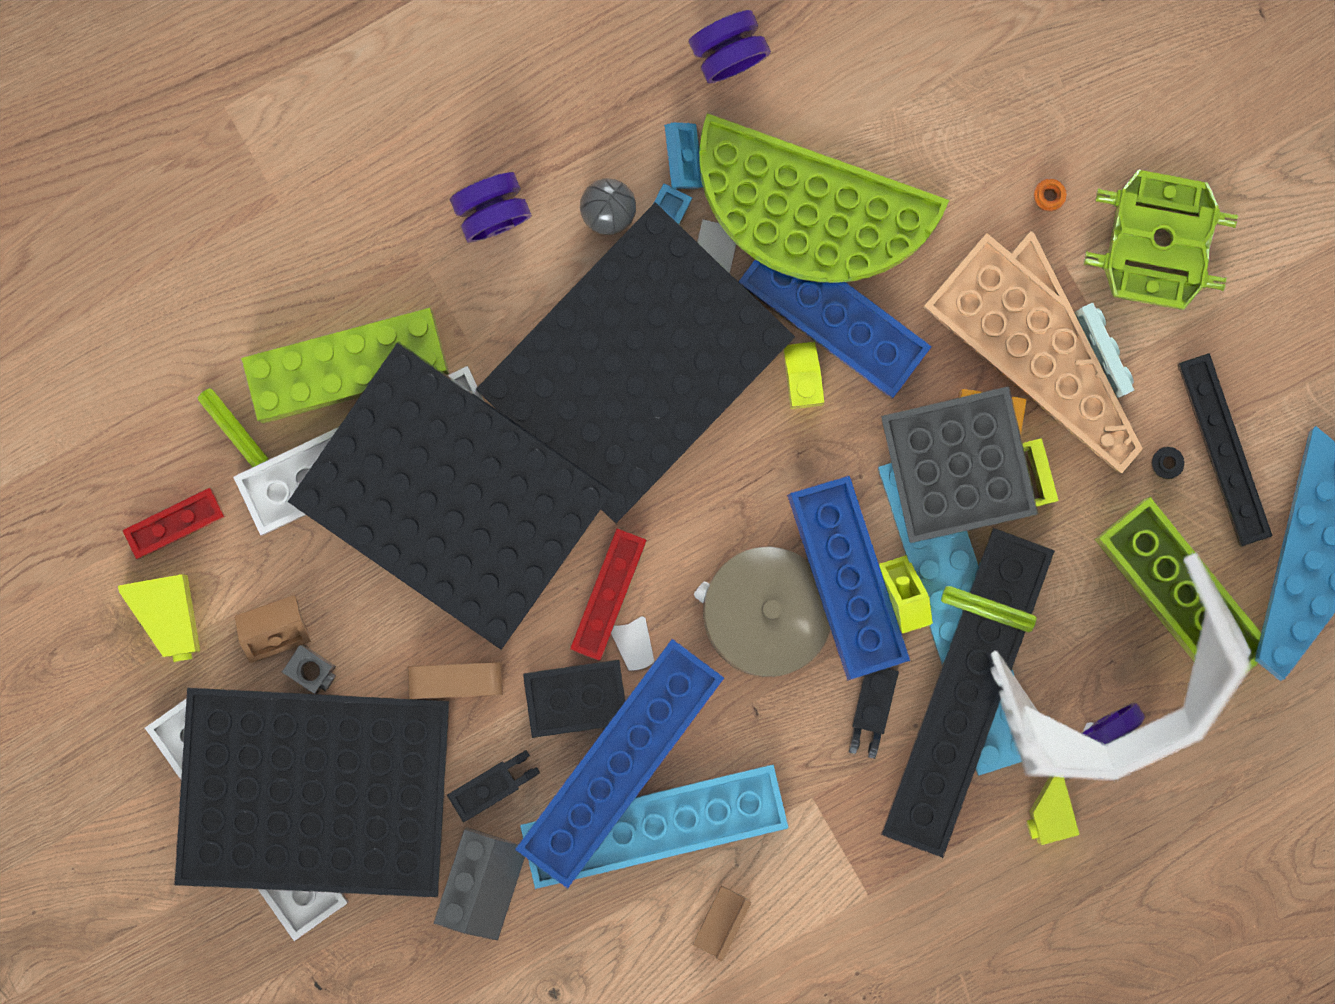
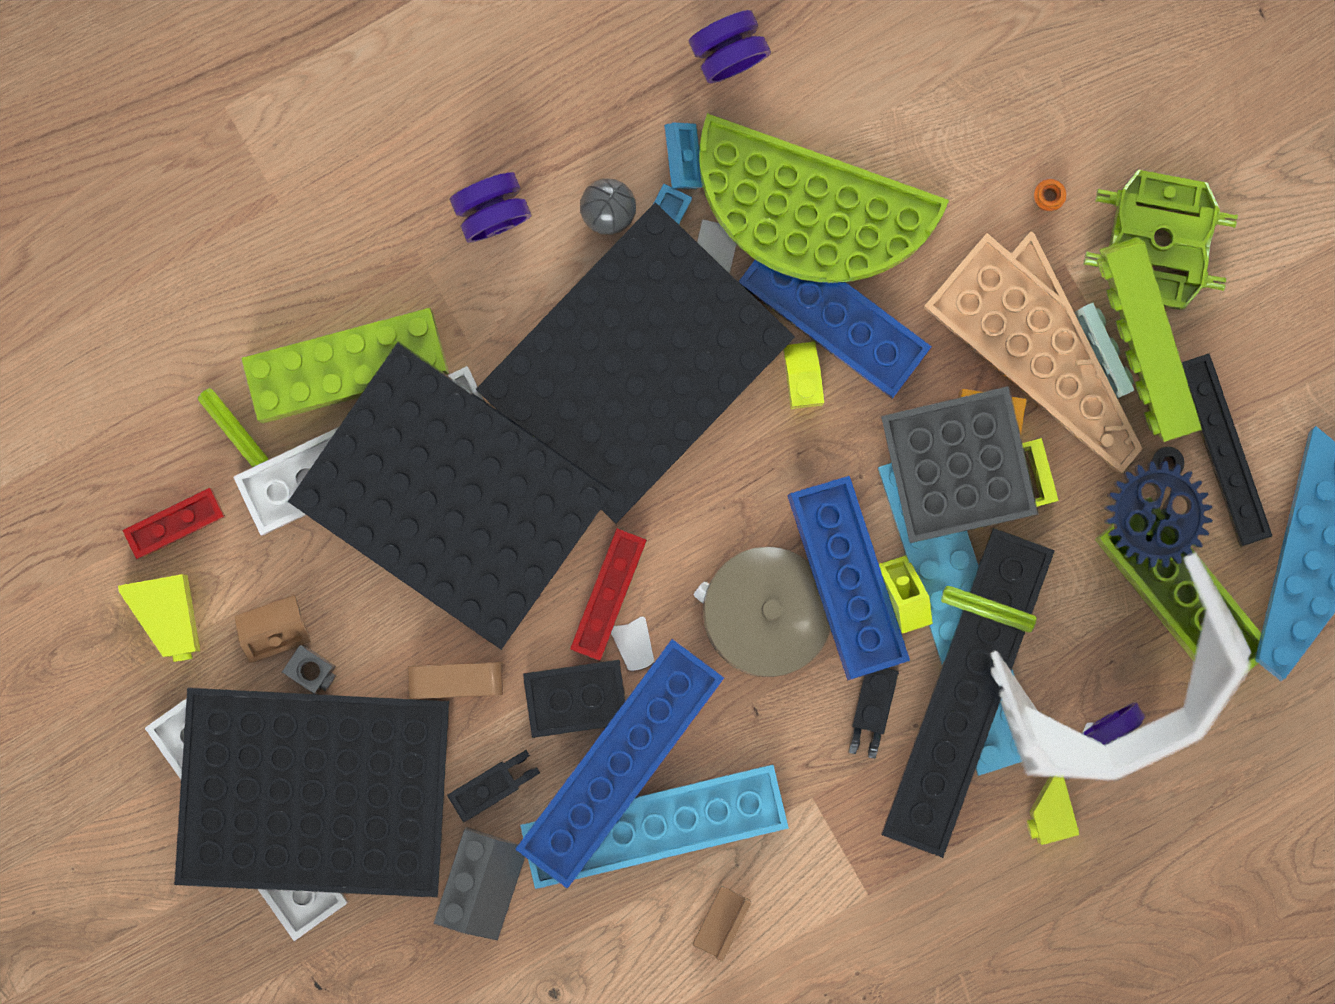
(1150, 339): none -> lime brick
(1185, 526): none -> dark blue gear

